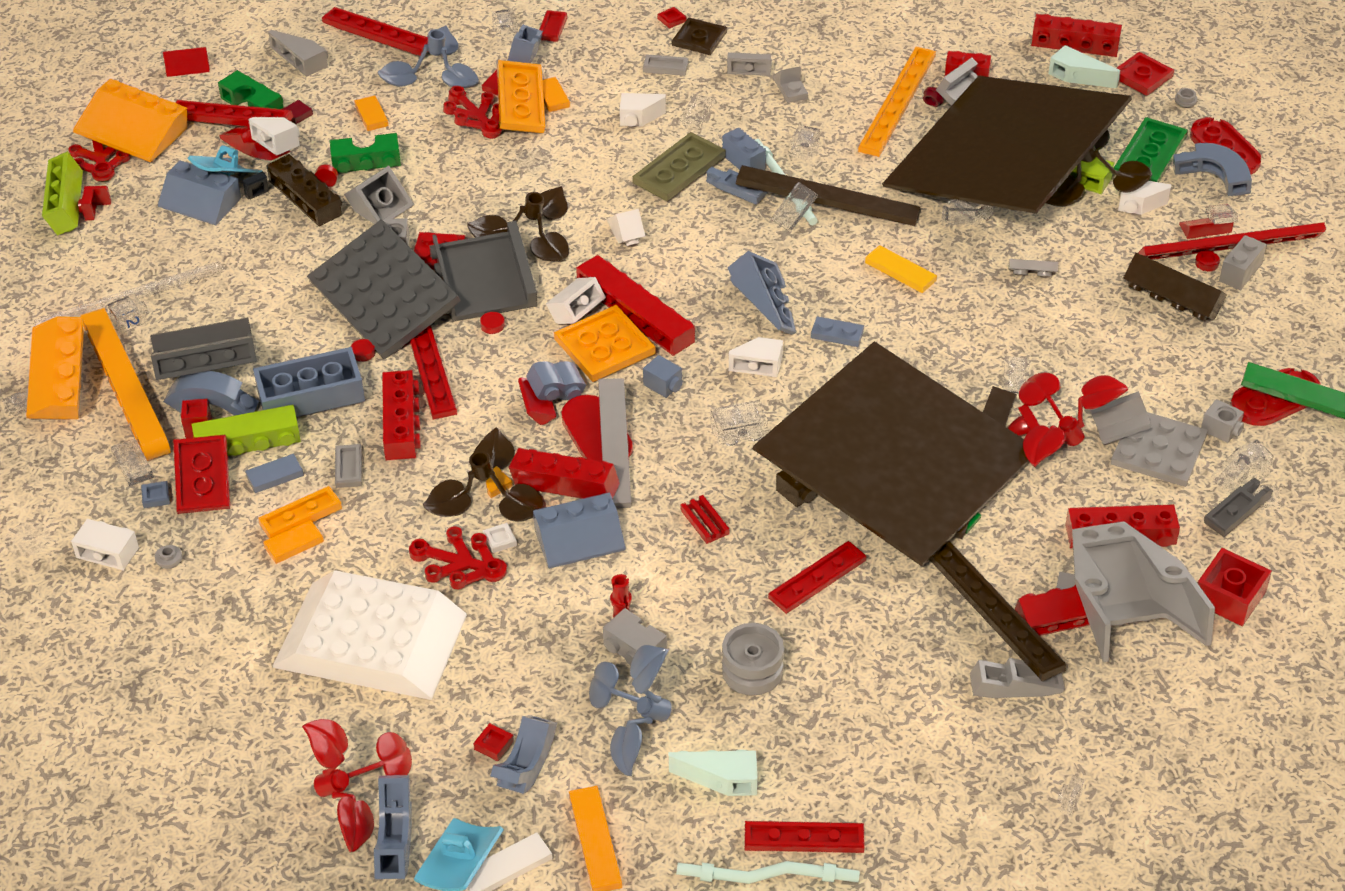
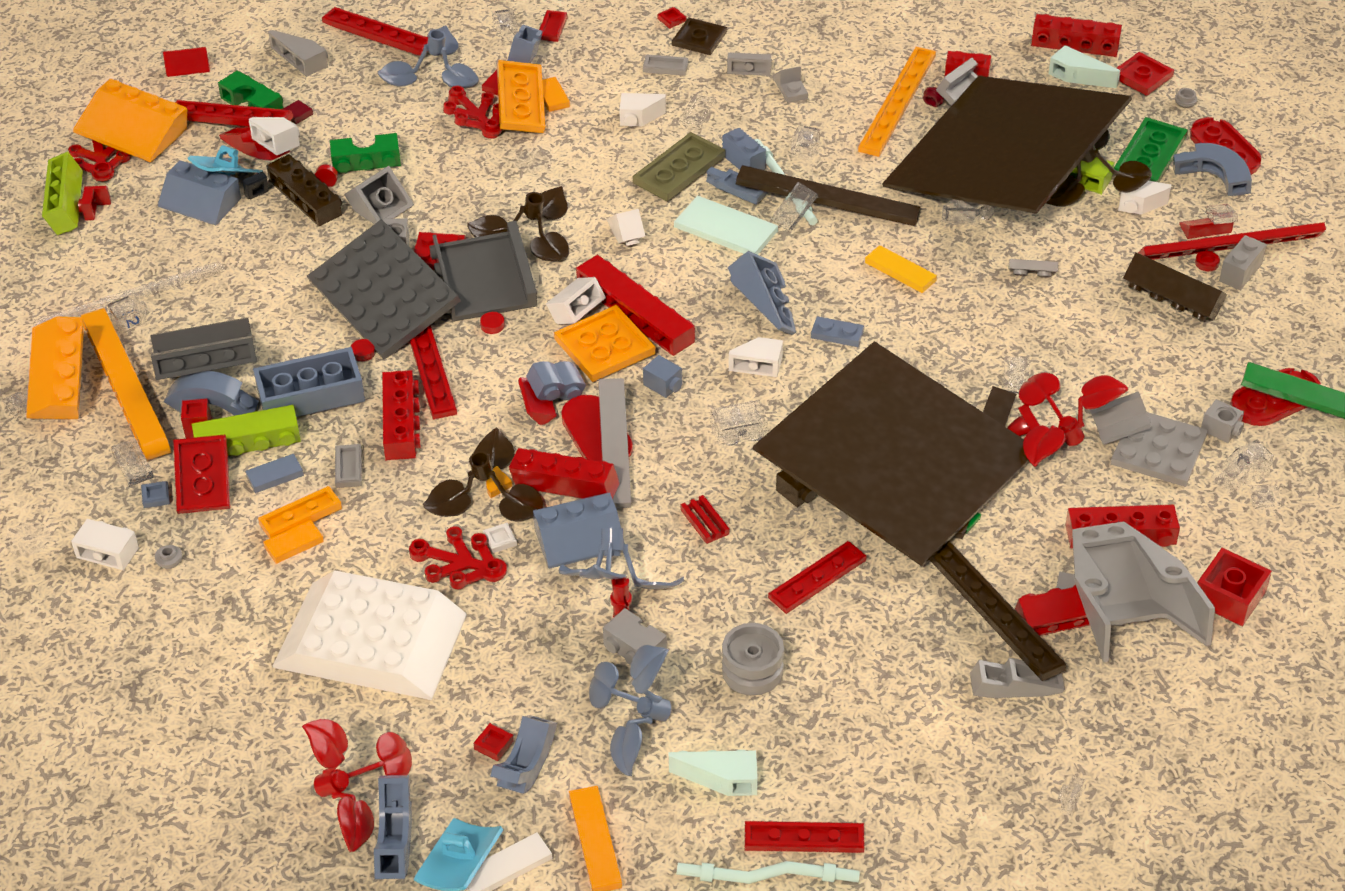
(371, 113): light orange tile -> none
(611, 546): none -> sand blue plant
(725, 226): none -> light aqua tile
(1237, 507): dark grey hinge -> none

